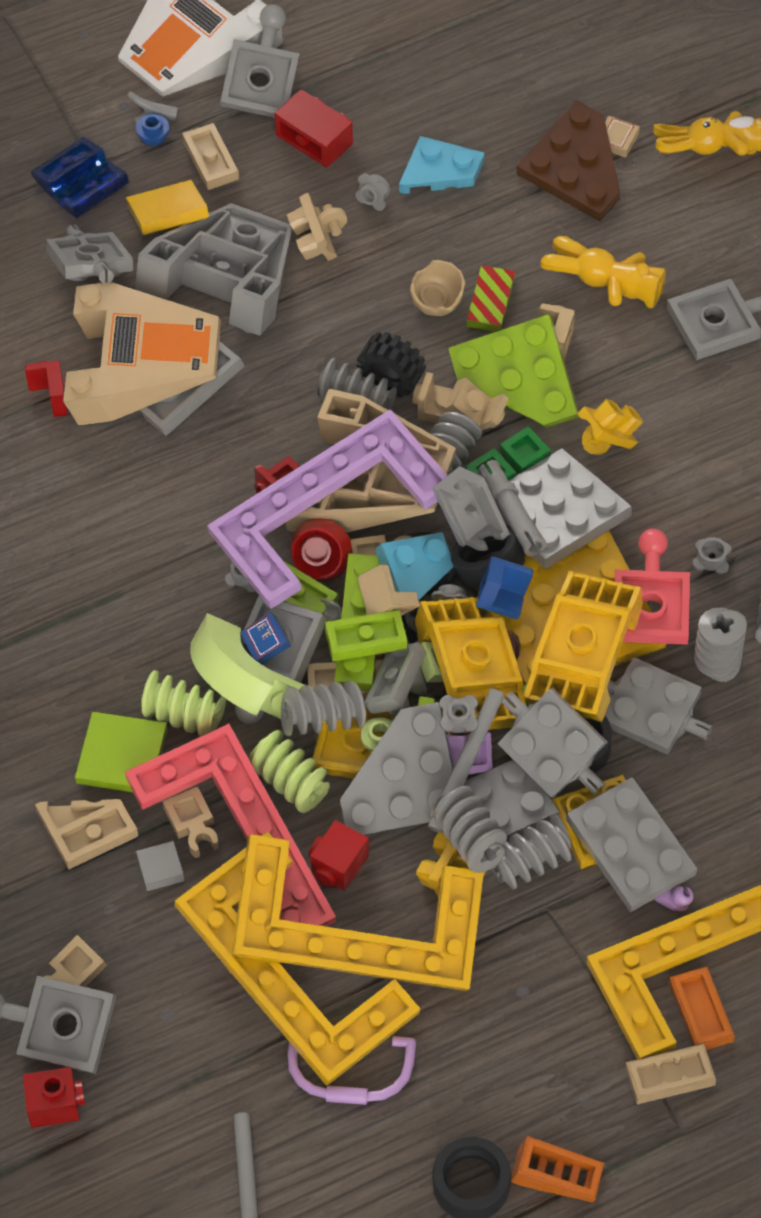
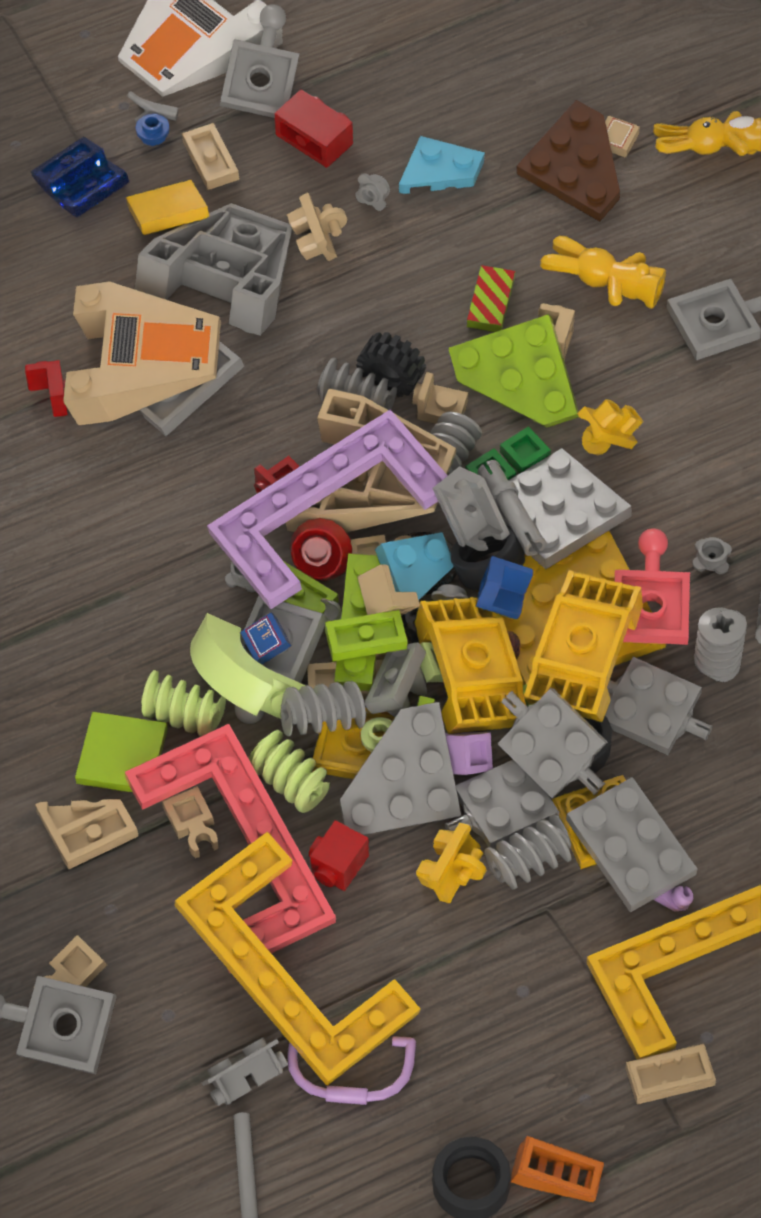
(52, 1097): red brick -> none
(89, 255): light grey plate -> none
(160, 866): light grey tile -> none
(230, 1078): none -> light grey hinge
(266, 937): yellow plate -> none
(437, 288): tan hair -> none
(462, 723): light grey plate -> none
(470, 828): light grey piece -> none
(472, 746): light grey bar -> none
(475, 404): tan bracket -> none
(701, 1008): orange tile -> none

